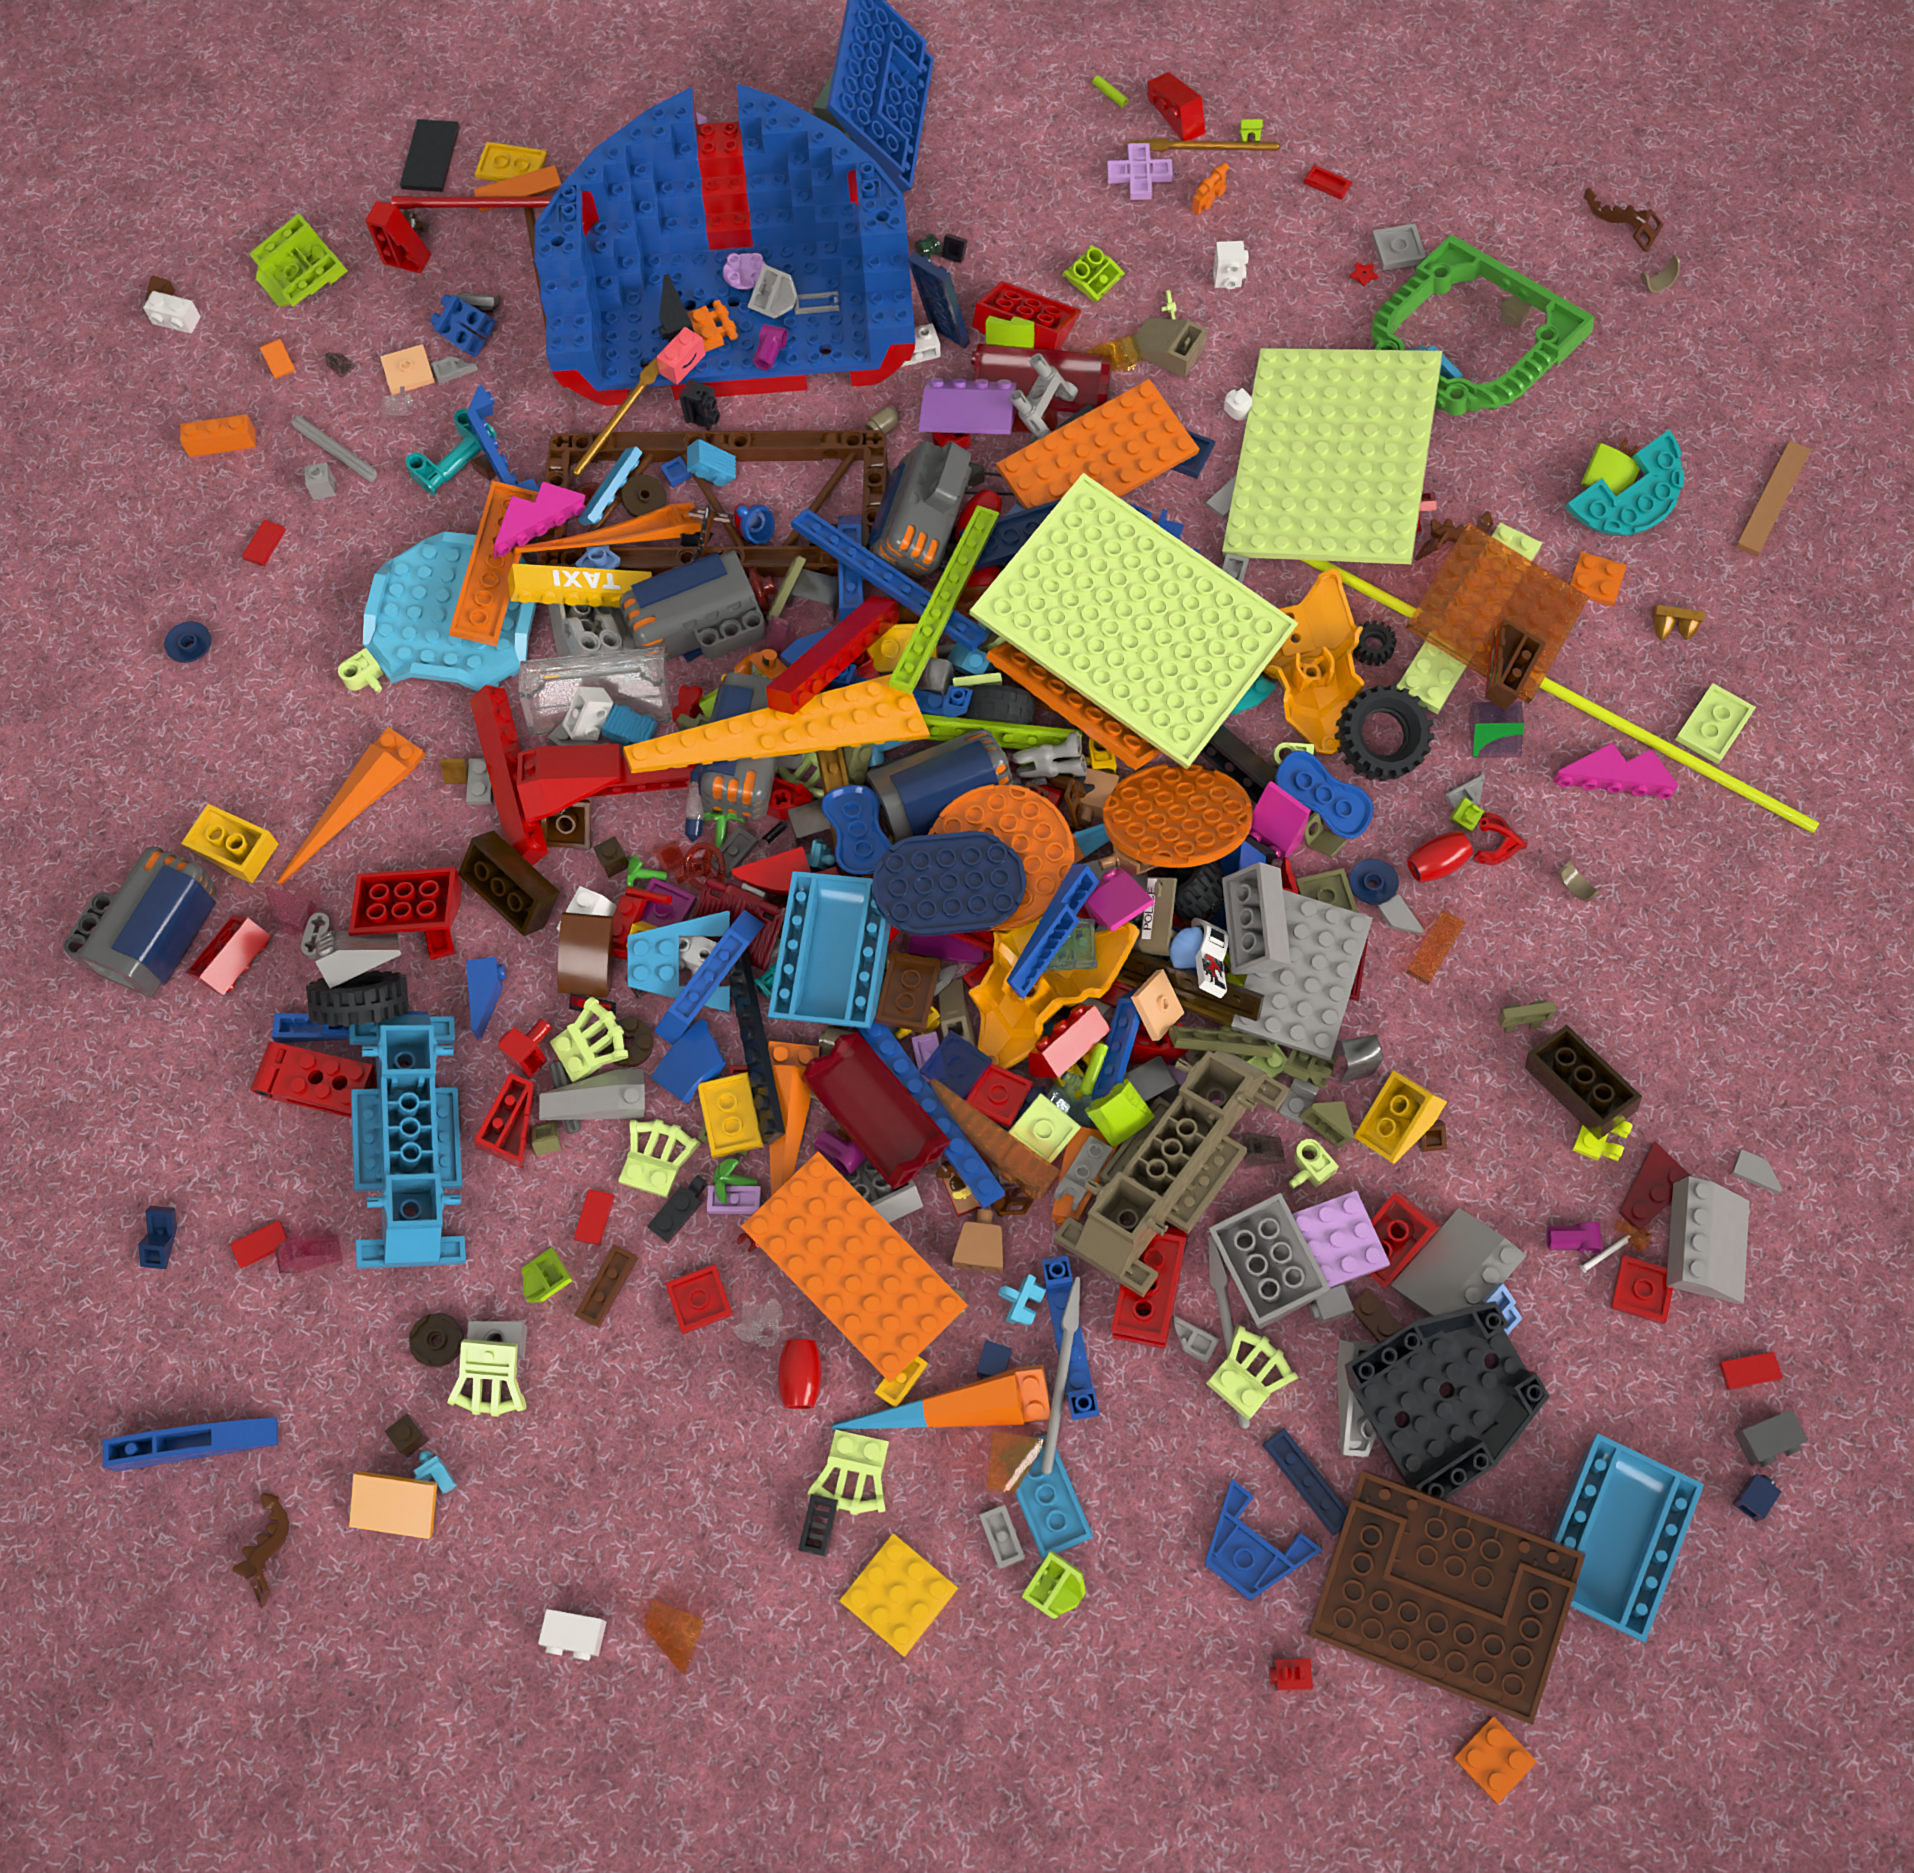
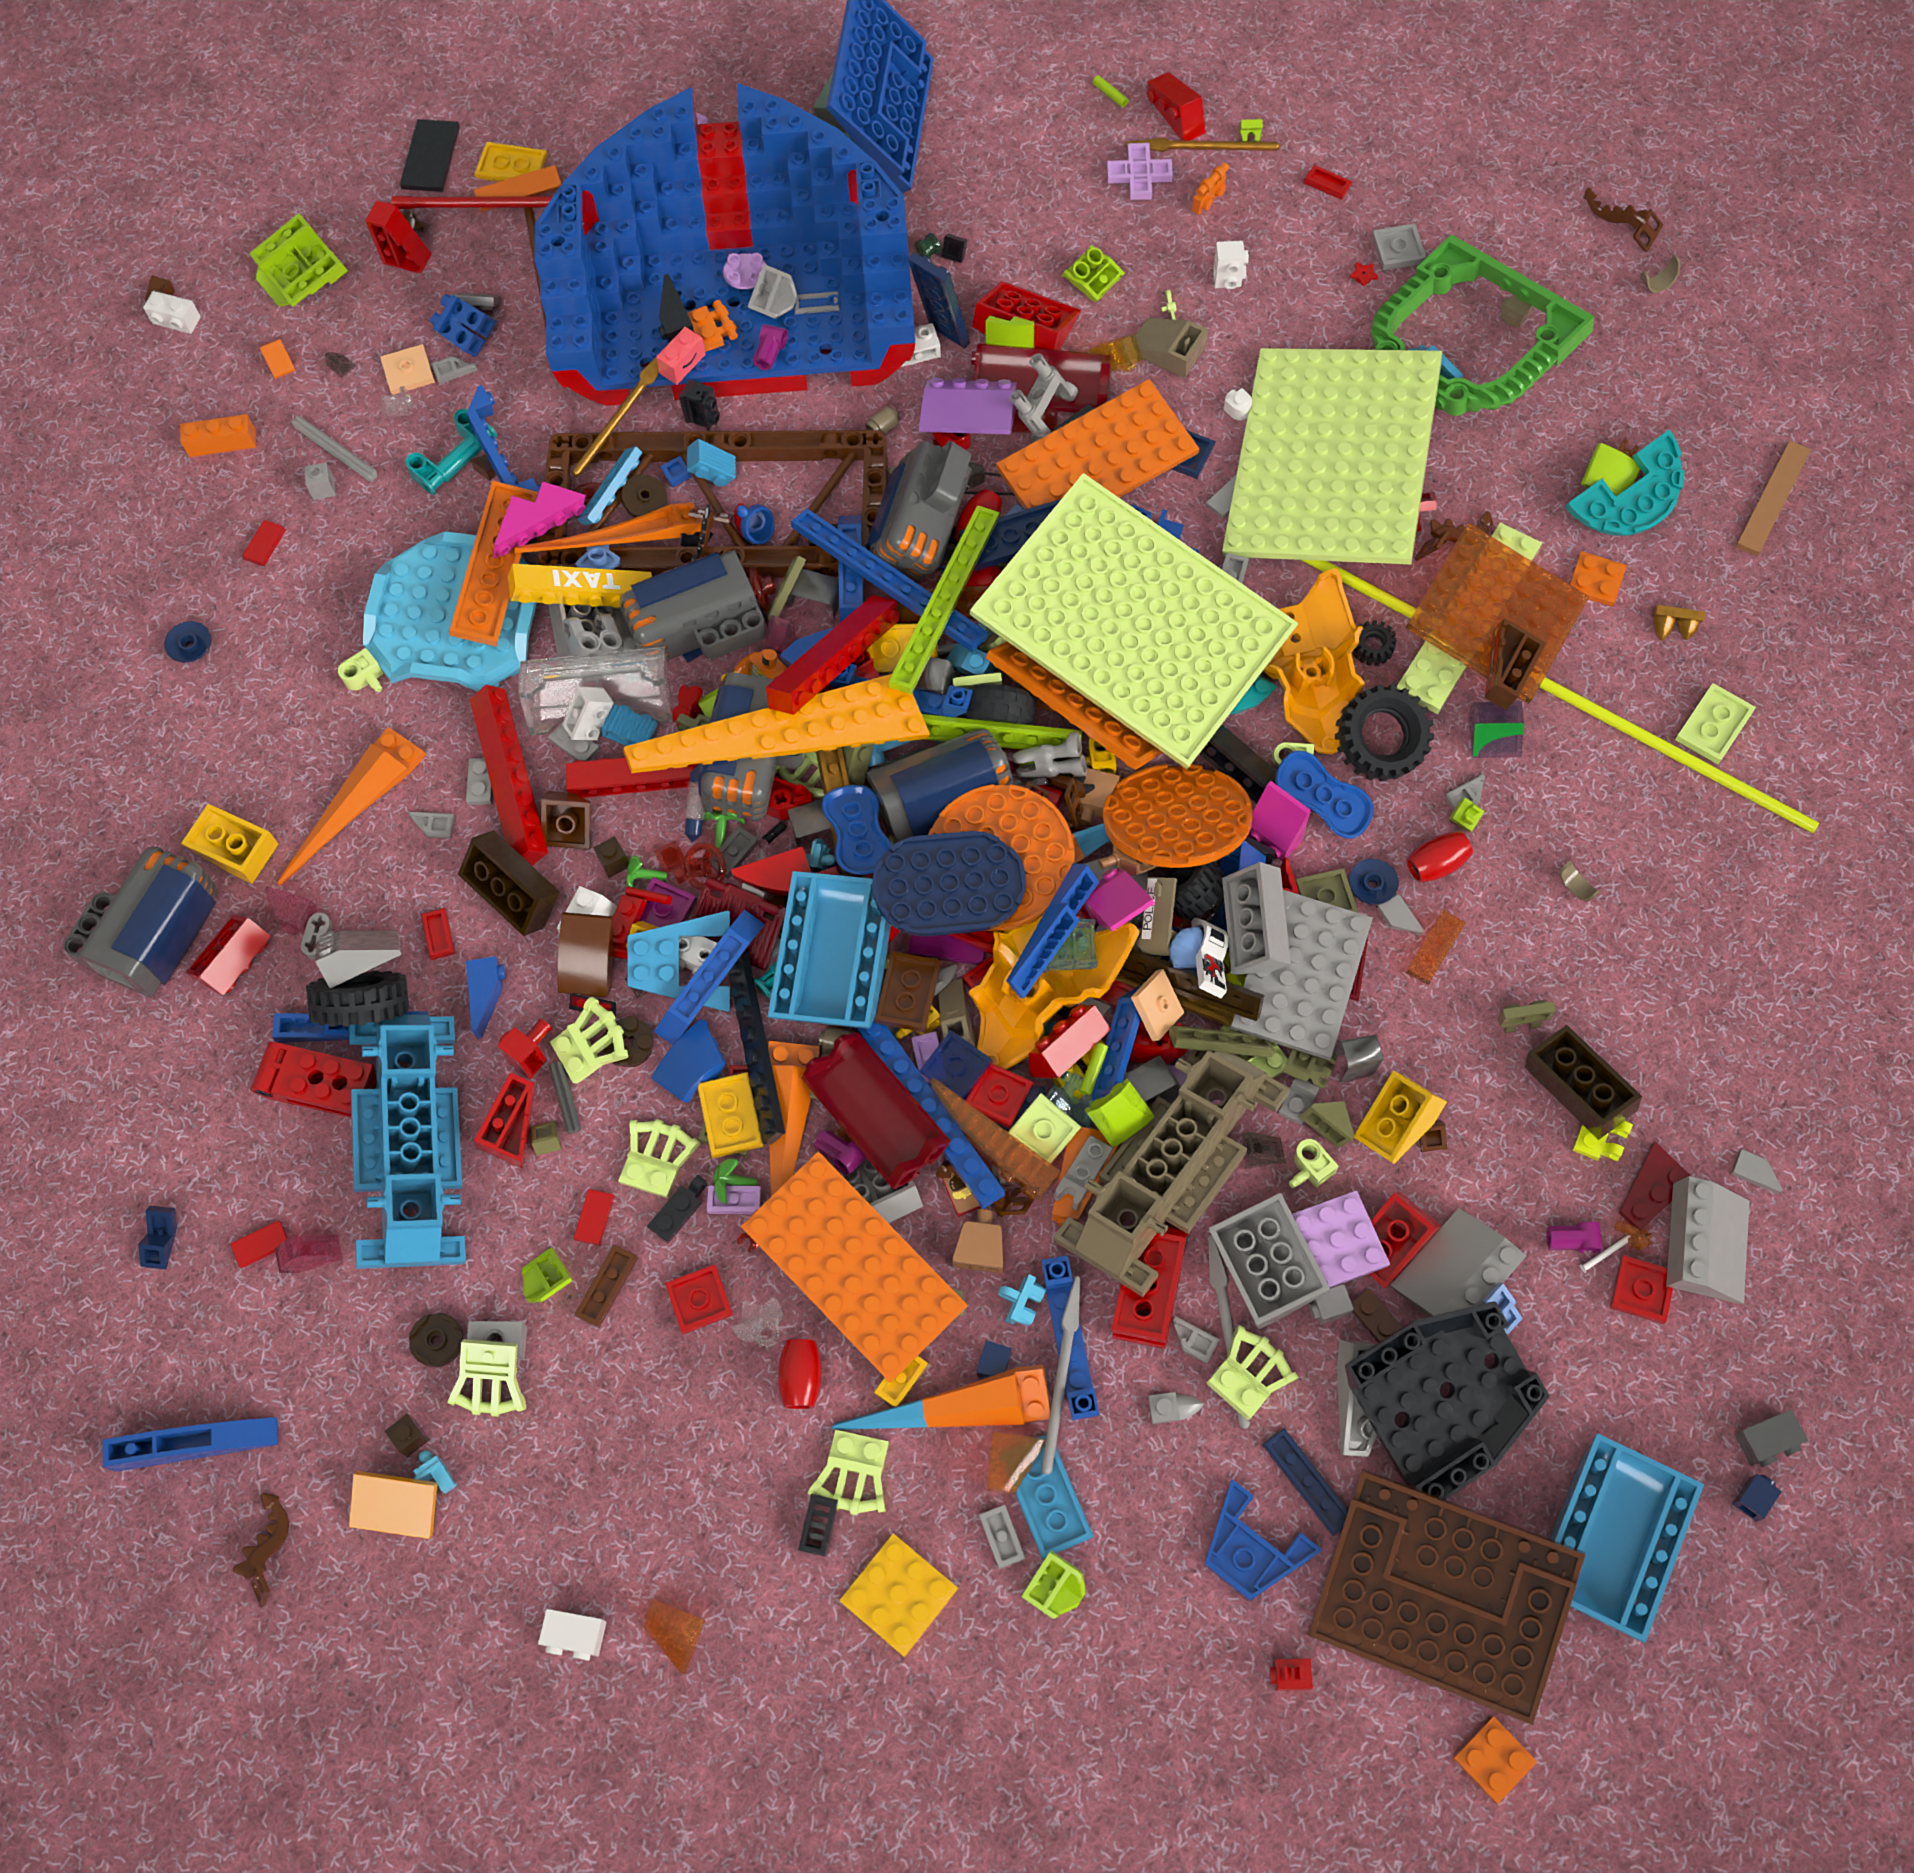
(405, 901): red slope -> none
(434, 824): none -> light grey tile
(454, 770): pearl gold slope -> none
(564, 775): red wedge -> none
(604, 1096): light grey wedge -> none
(1172, 1407): none -> light grey plate
(1322, 840): olive bracket -> none
(1510, 845): red helmet -> none
(1612, 772): dark pink slope -> none
(1750, 1370): red tile -> none

